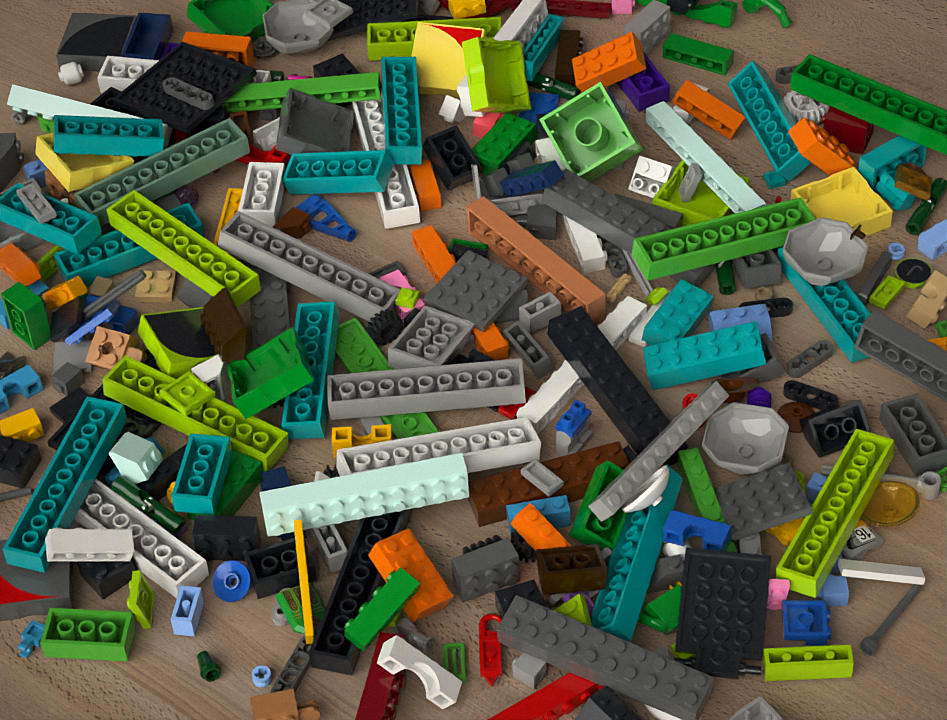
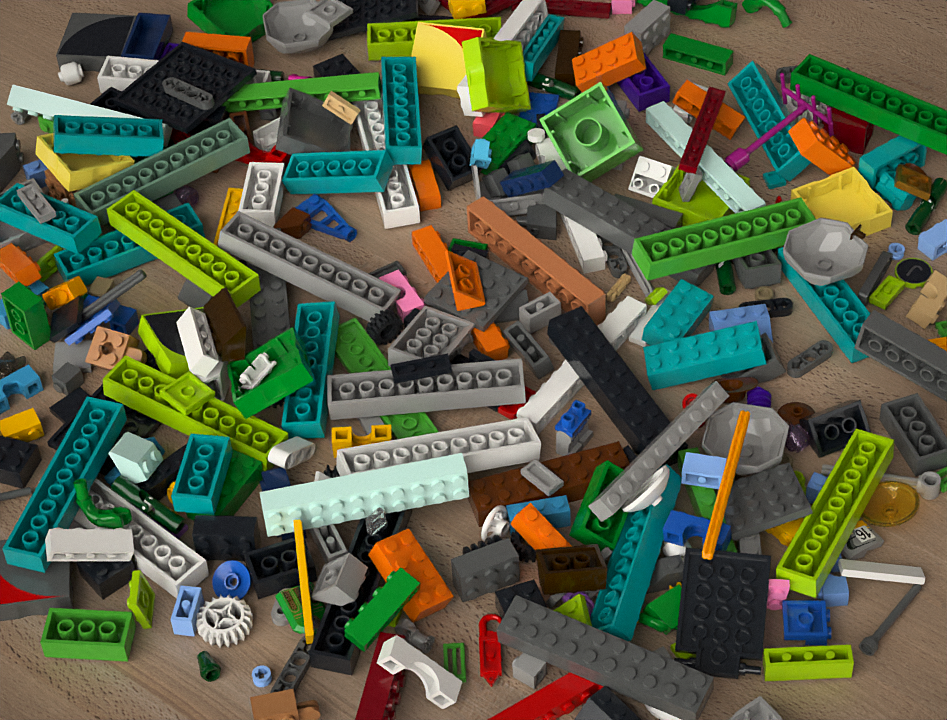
(30, 636): dark azure plate -> none
(103, 518): none -> green piece
(156, 287): tan plate -> none
(197, 342): none -> white brick
(226, 626): none -> white gear
(252, 377): none -> white hinge
(258, 49): dark grey gear -> none
(291, 452): none -> white beam
(340, 581): none -> light grey slope
(341, 107): none -> tan plate
(375, 521): none -> clear tile
(407, 298): lime plate -> none
(421, 368): none -> black plate
(452, 109): white slope -> none
(465, 282): none -> orange slope
(481, 153): none -> medium azure brick
(498, 525): none -> white piece
(536, 135): none -> white tile
(702, 130): none -> dark red plate
(703, 470): none -> light blue brick
(725, 485): none -> light orange axle
(741, 156): none -> magenta piece
(797, 438): none -> clear purple head
(799, 387): black beam -> none

